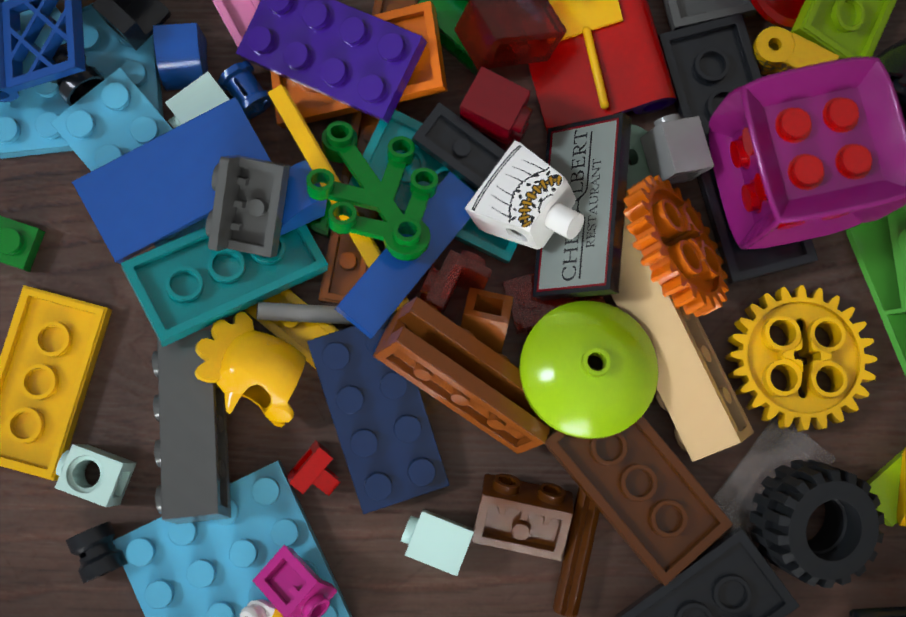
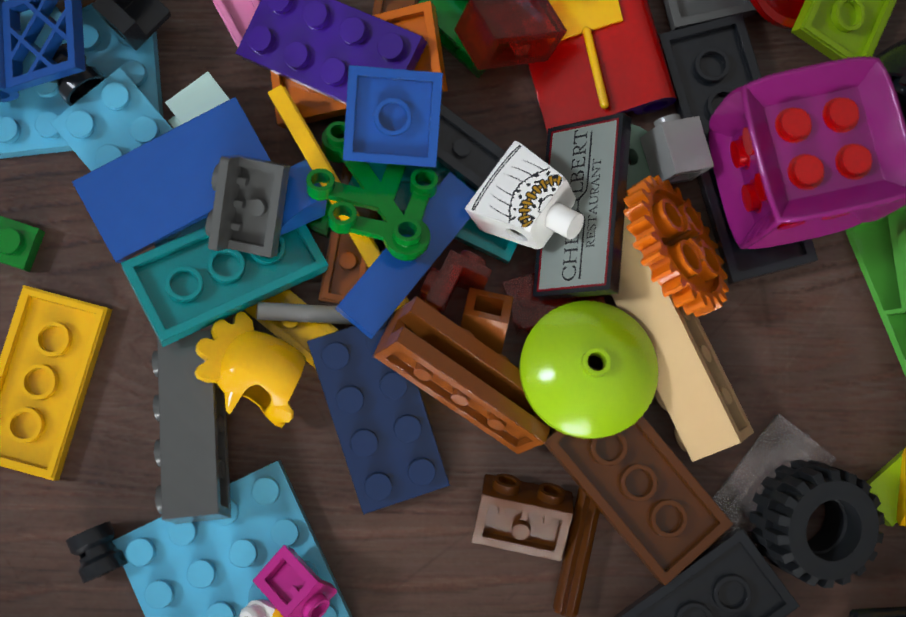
(113, 480): light aqua brick -> none
(180, 54): blue brick -> none
(243, 85): blue bush -> none
(313, 470): red tile -> none
(392, 116): none -> blue plate
(437, 541): light aqua brick -> none
(497, 108): dark red piece -> none
(783, 50): yellow leg -> none
(842, 360): yellow gear -> none

